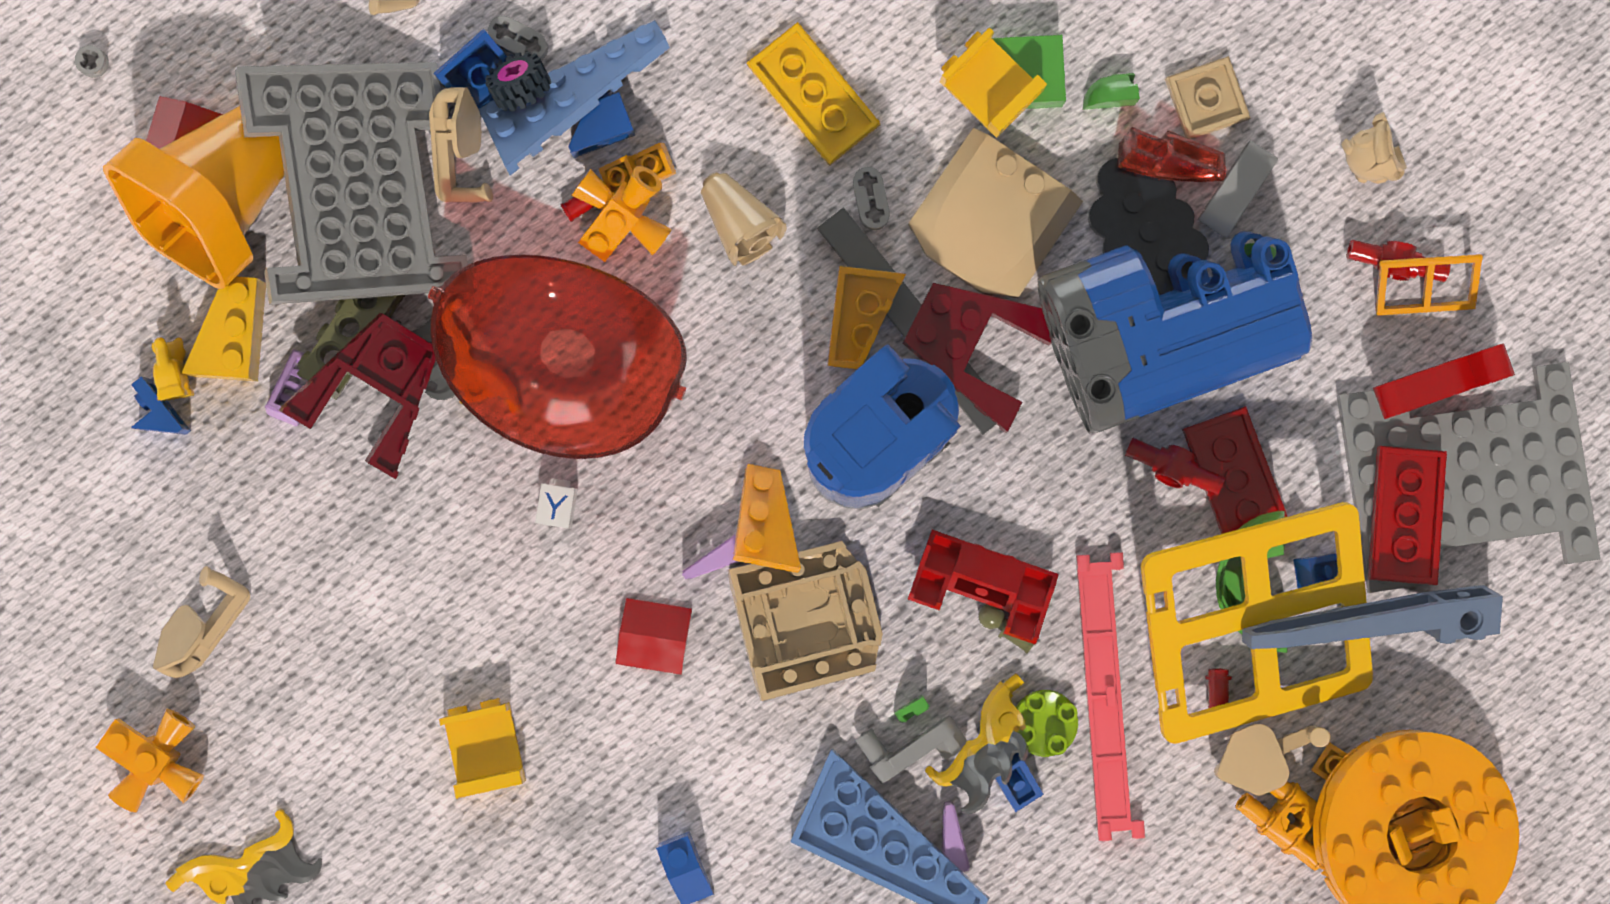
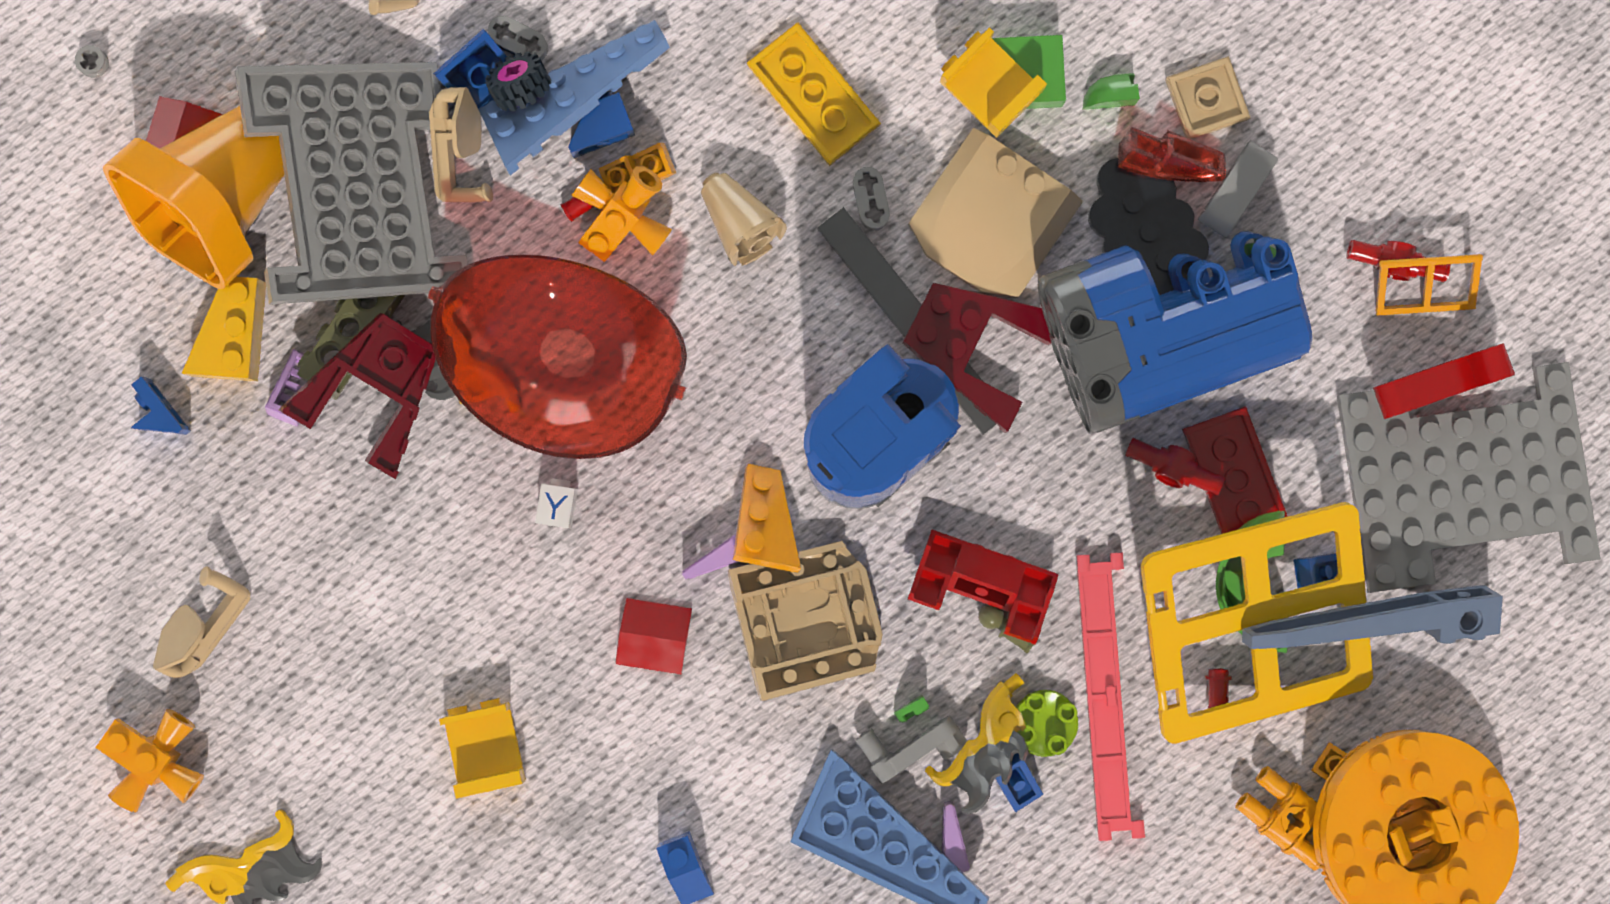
(168, 370): yellow animal -> none
(858, 313): light orange wing -> none
(1257, 760): tan piece -> none
(1372, 153): tan helmet -> none
(1407, 515): red tile -> none

